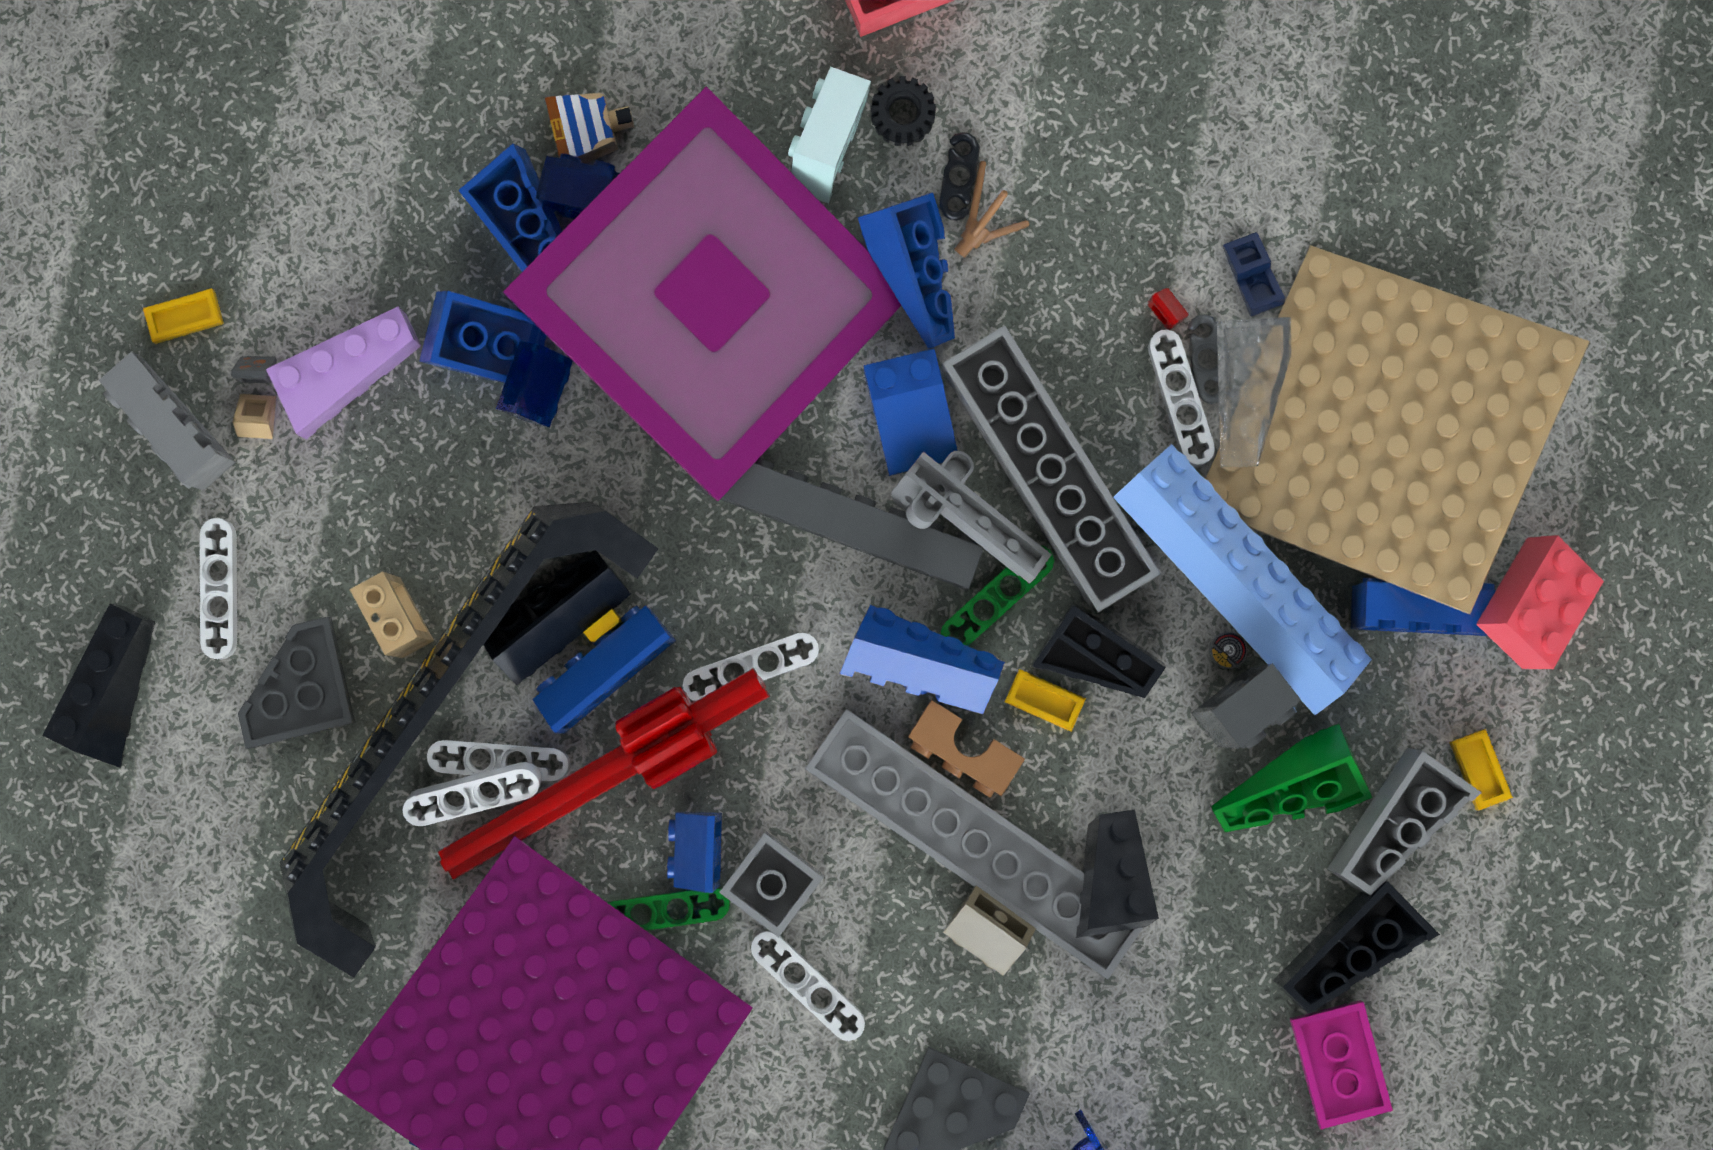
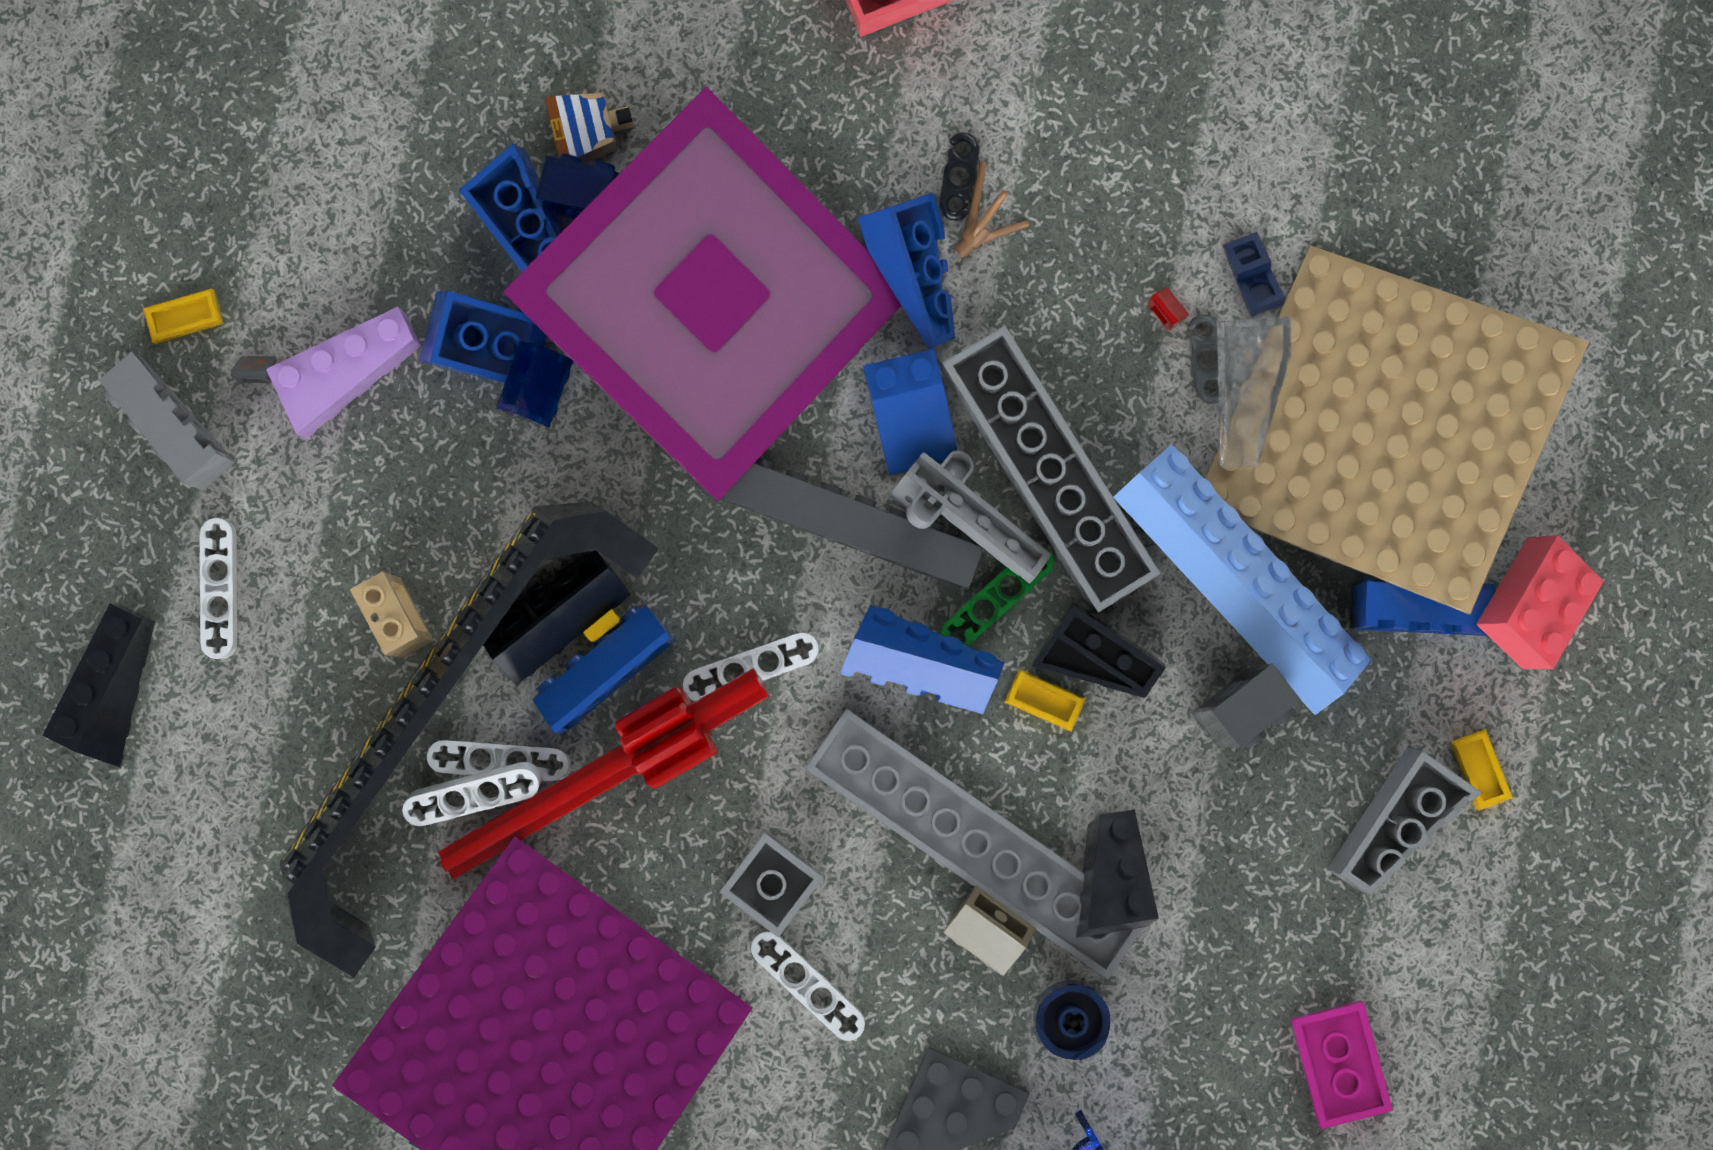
(255, 416): tan slope -> none
(299, 689): dark grey plate -> none
(659, 905): green beam -> none
(696, 852): blue slope -> none
(828, 131): light aqua wedge -> none
(906, 90): black tyre -> none
(991, 769): medium nougat arch -> none
(1093, 1020): none -> dark blue brick
(1186, 396): white beam -> none
(1228, 650): tile -> none
(1306, 776): green wedge -> none
(1354, 946): black wedge -> none

